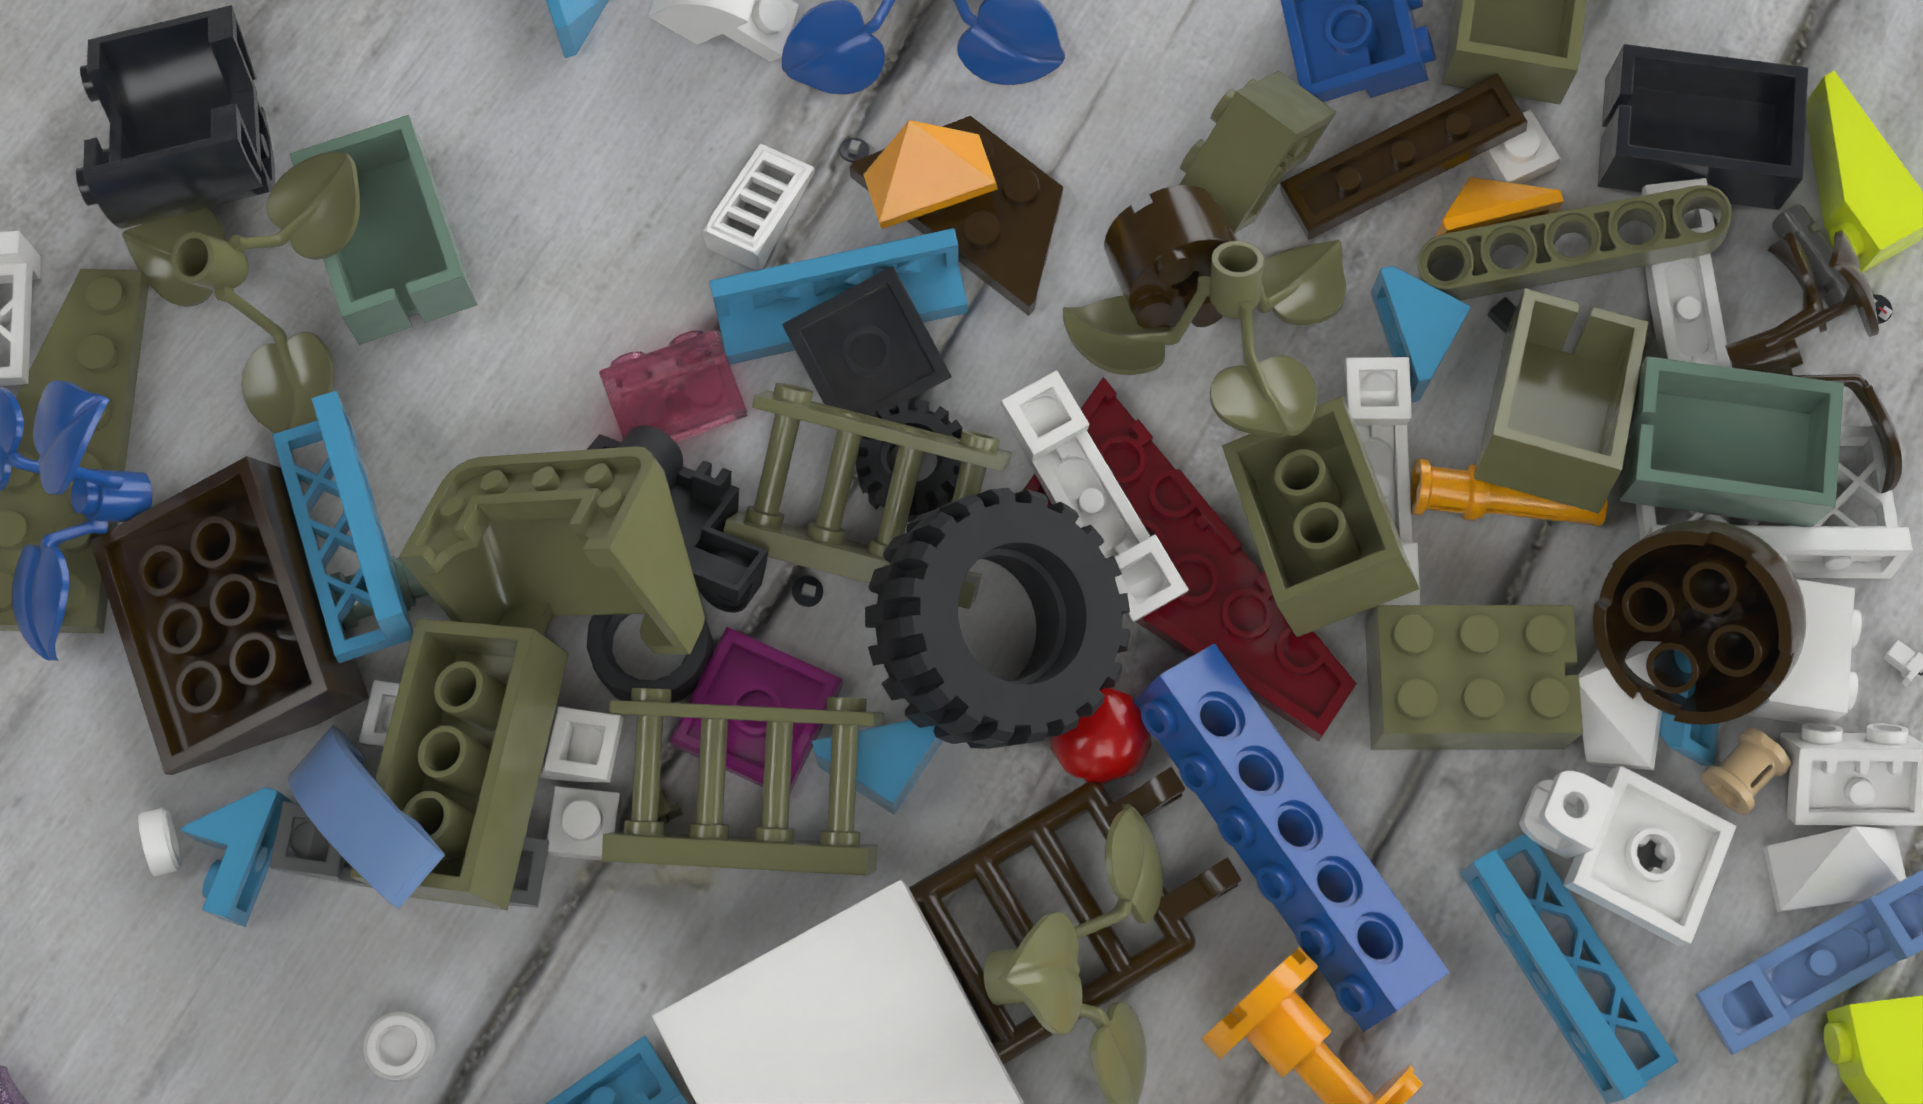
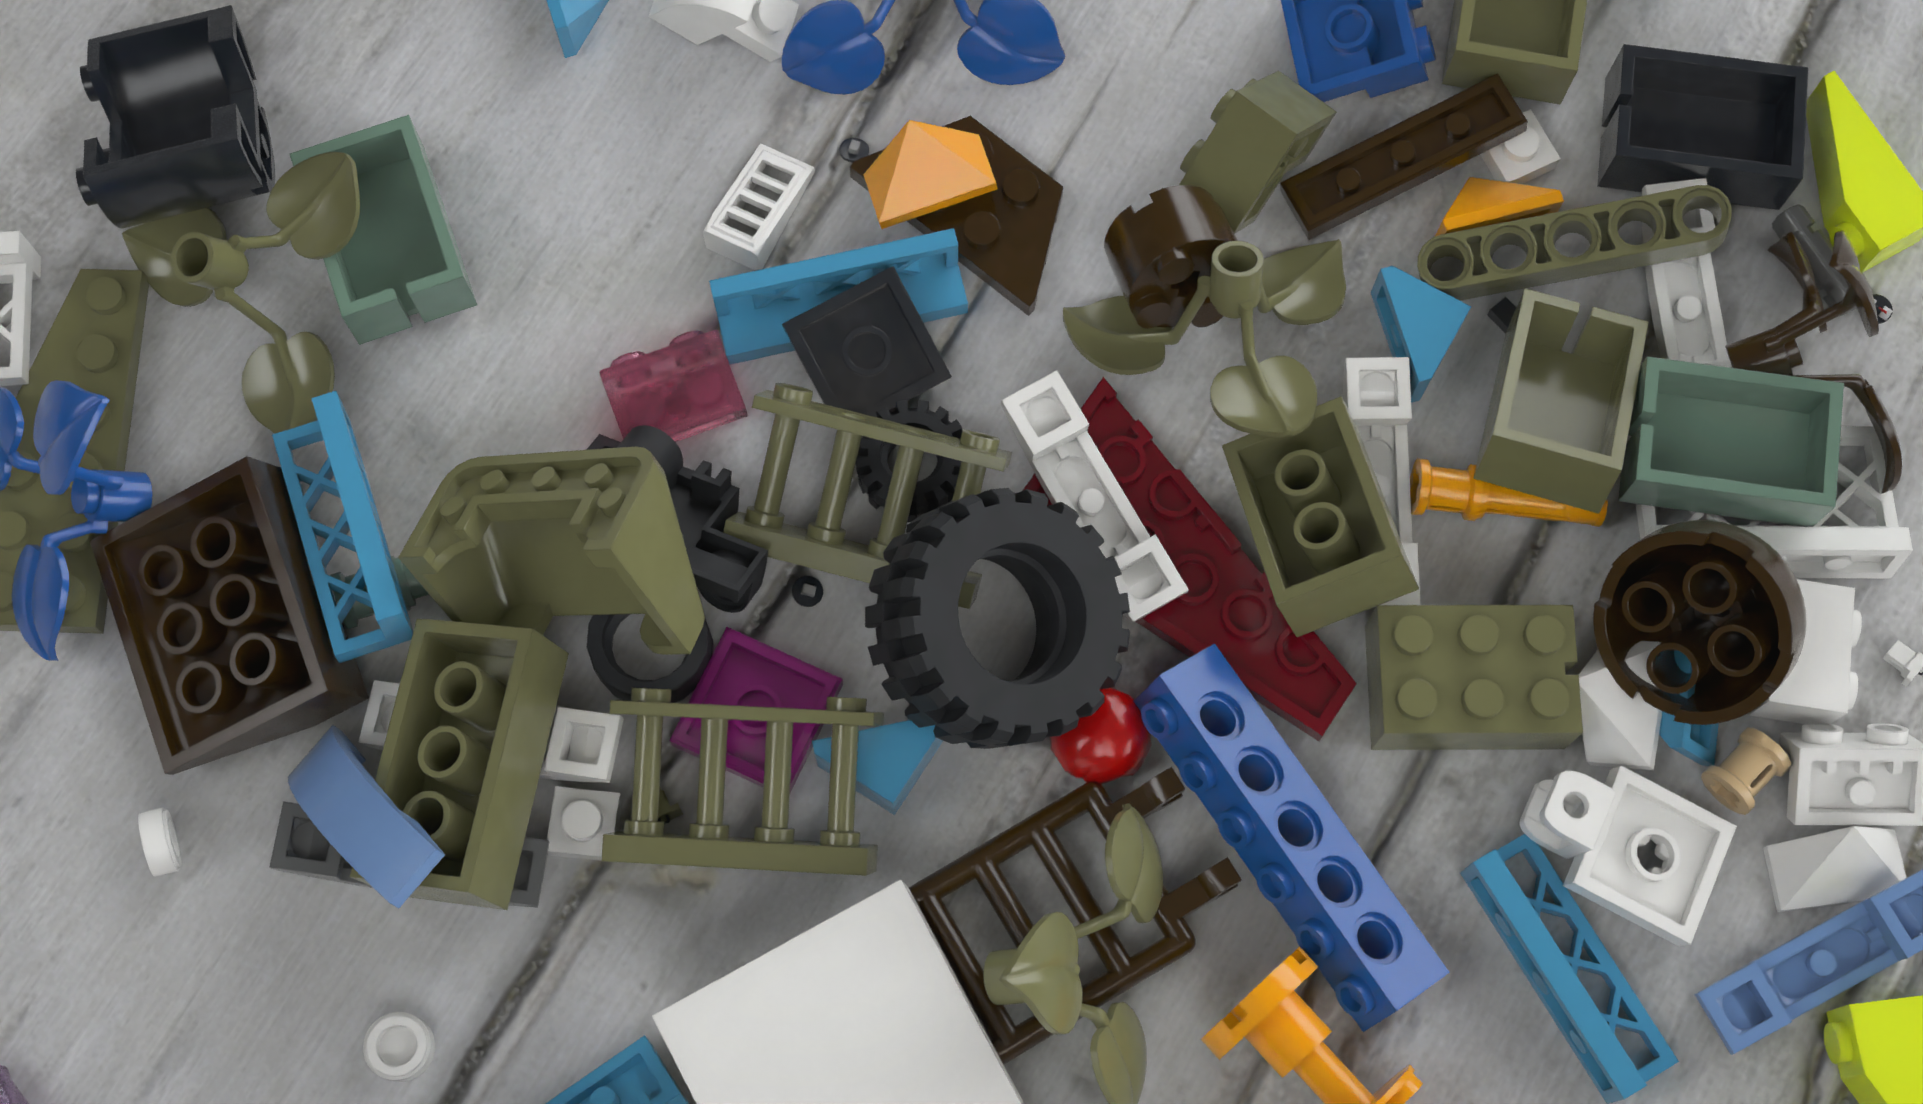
(248, 835): dark azure slope -> none

